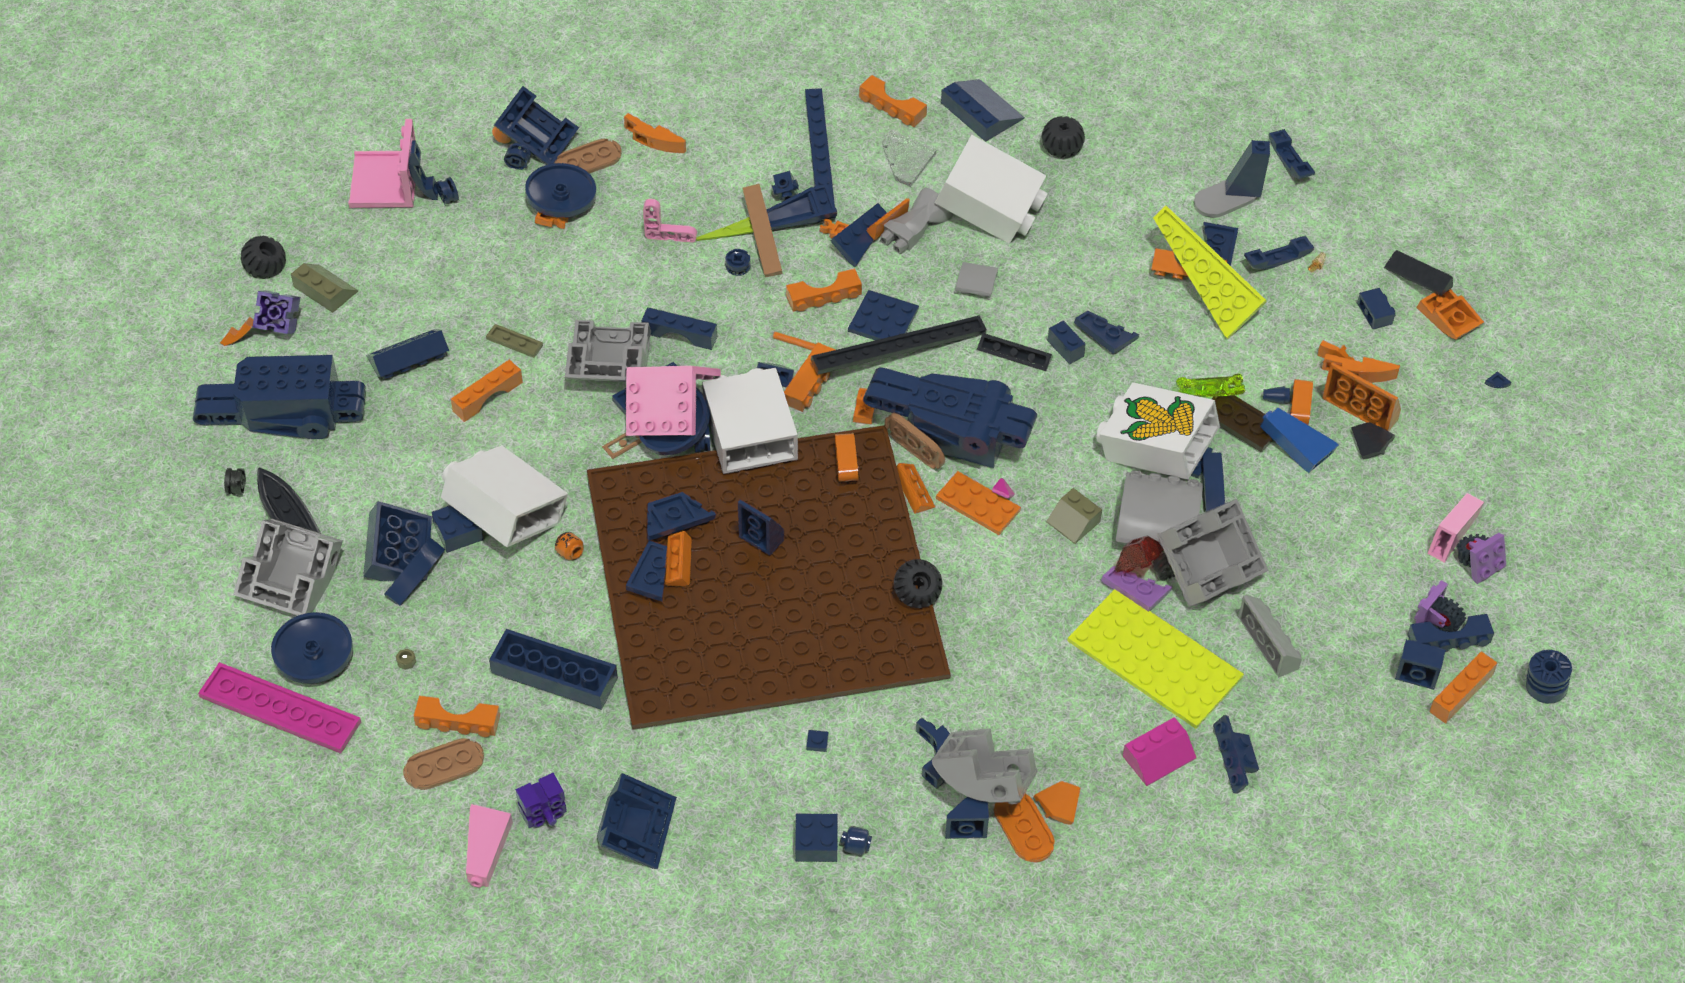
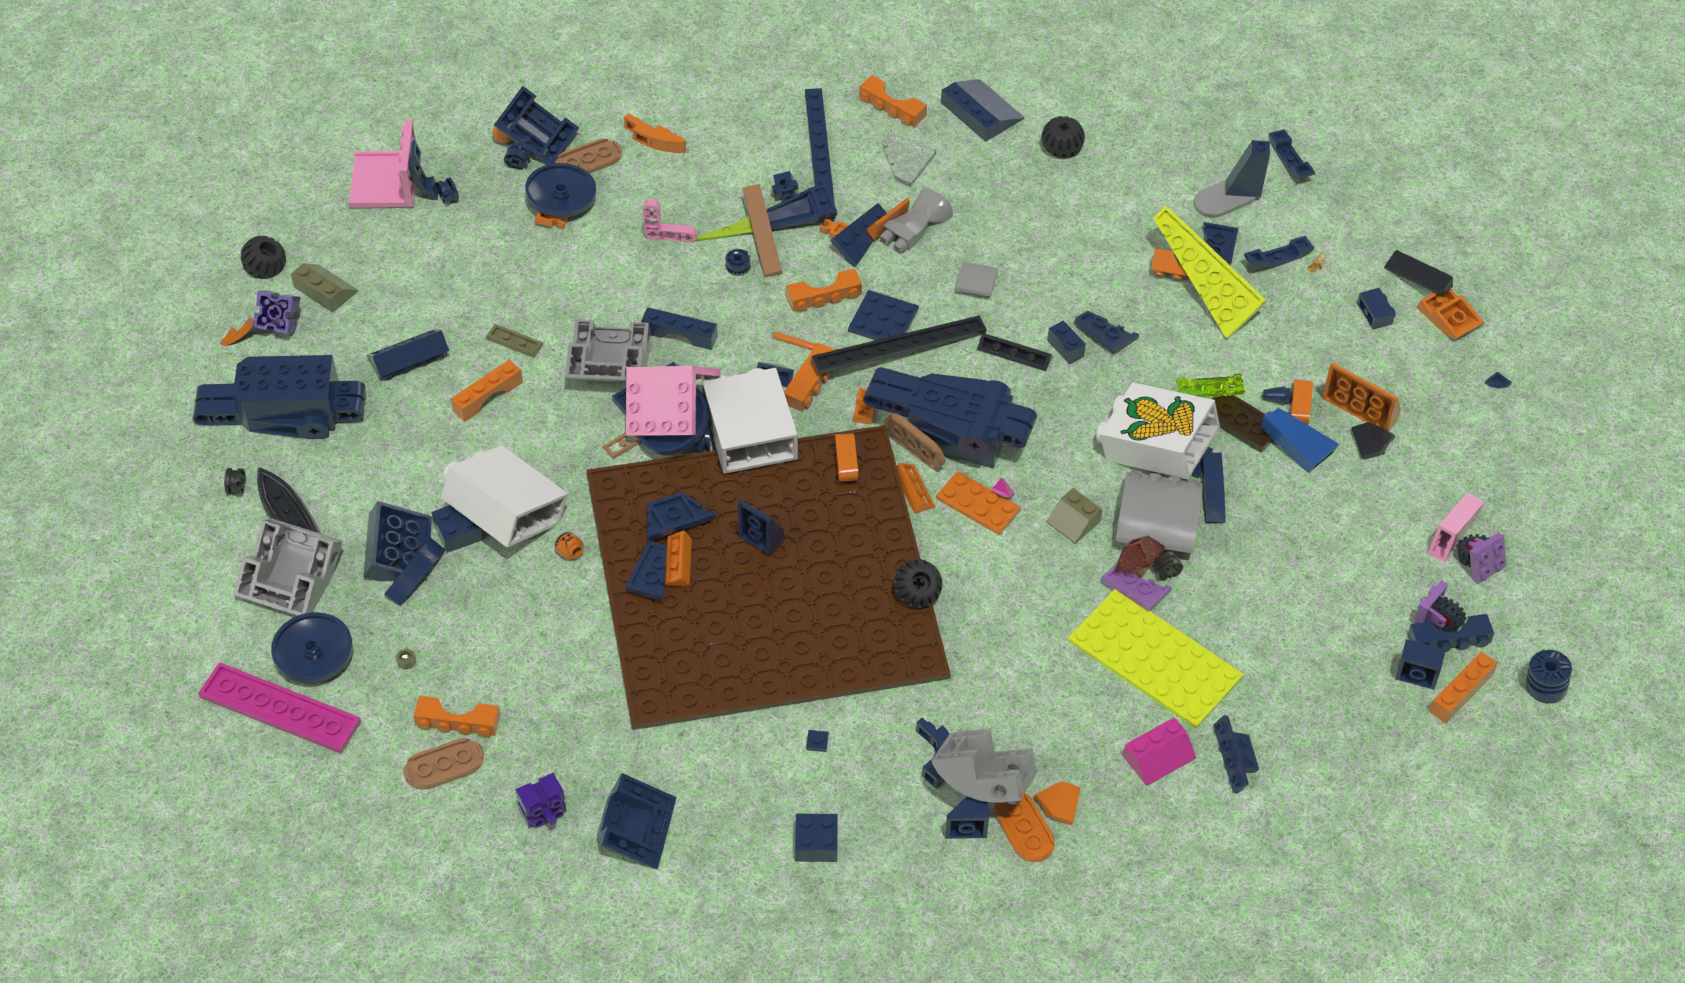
(485, 843): bright pink slope -> none
(553, 669): dark blue brick -> none
(856, 840): dark blue head -> none
(992, 190): white brick -> none
(1212, 552): light grey slope -> none
(1269, 636): light grey slope -> none
(1328, 348): orange slope -> none
(1369, 369): orange slope -> none

